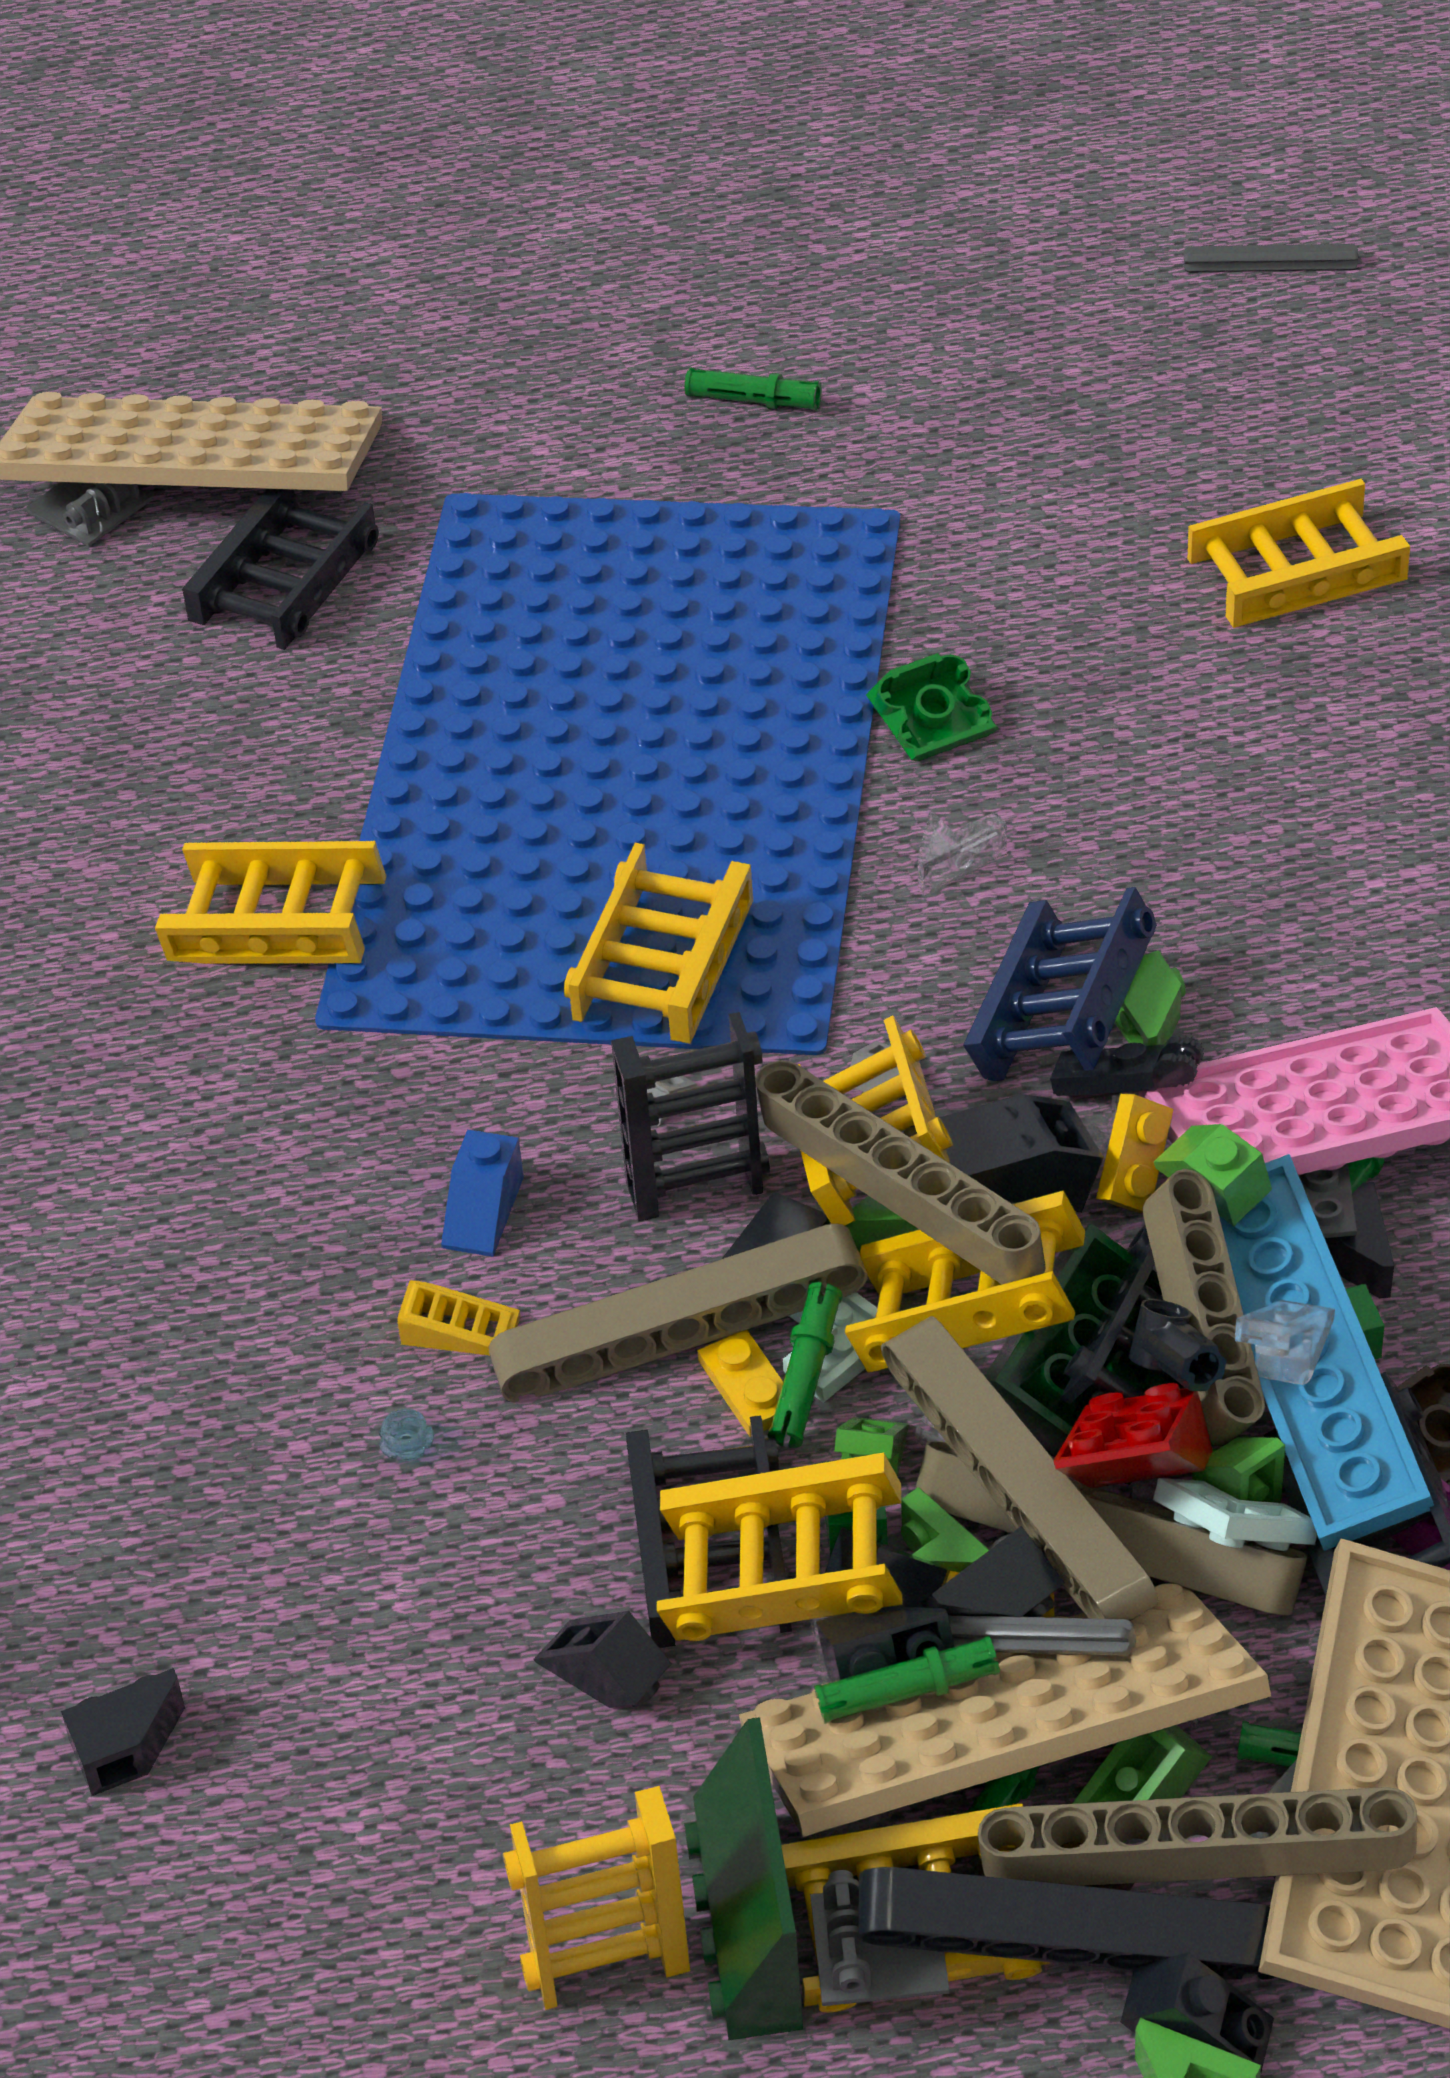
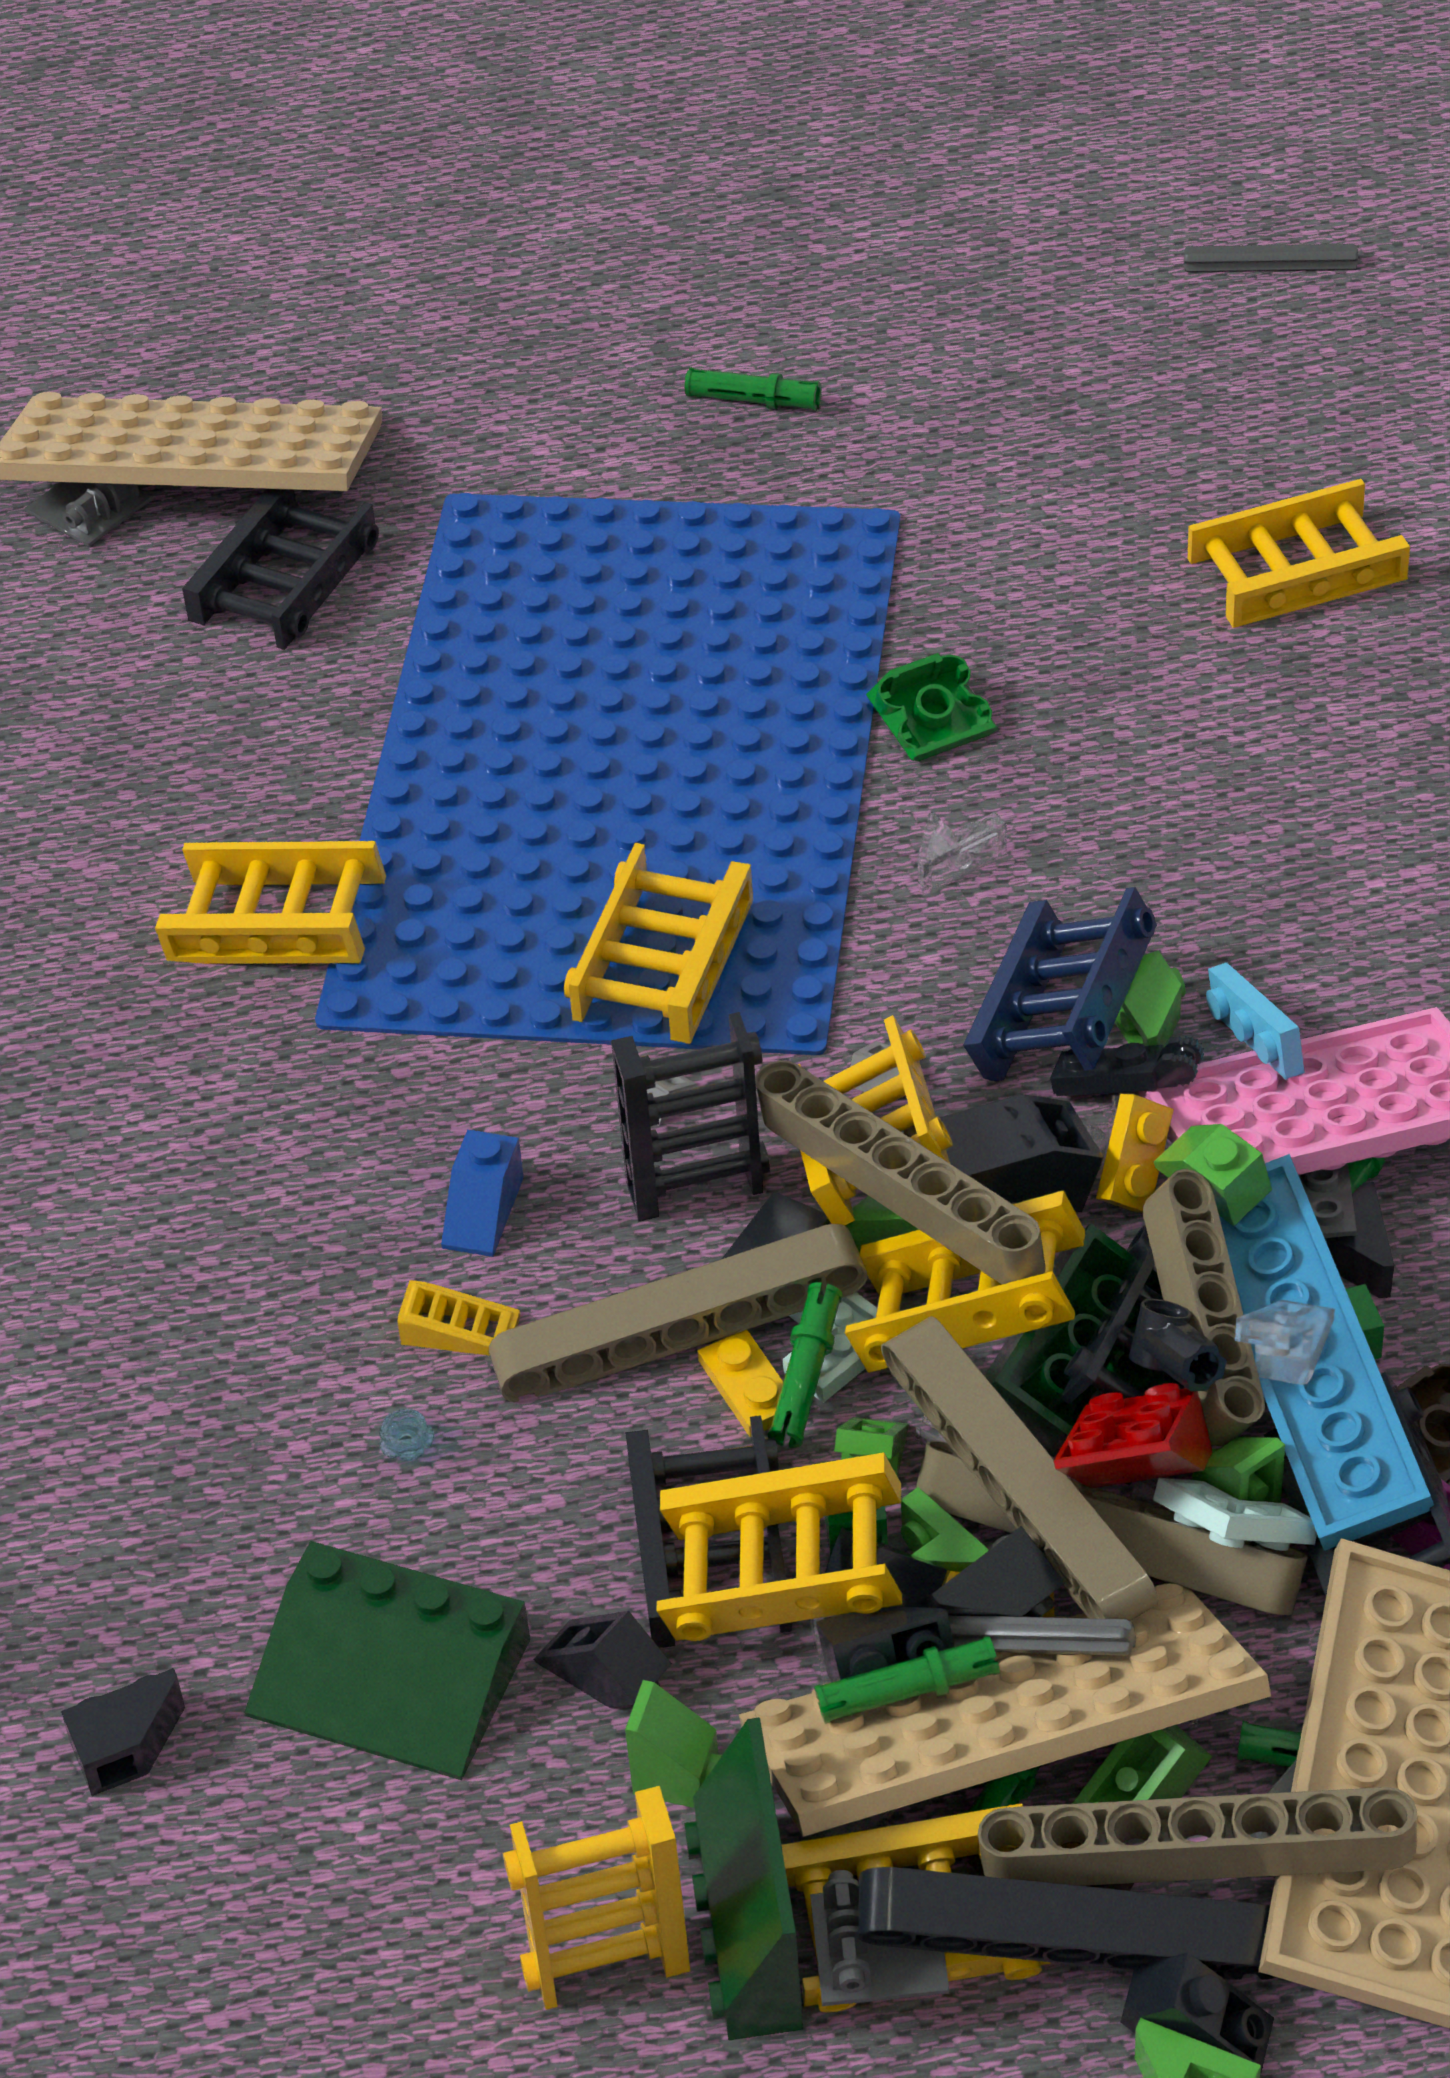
(388, 1659): none -> dark green slope
(668, 1746): none -> bright green slope
(1255, 1020): none -> medium azure plate

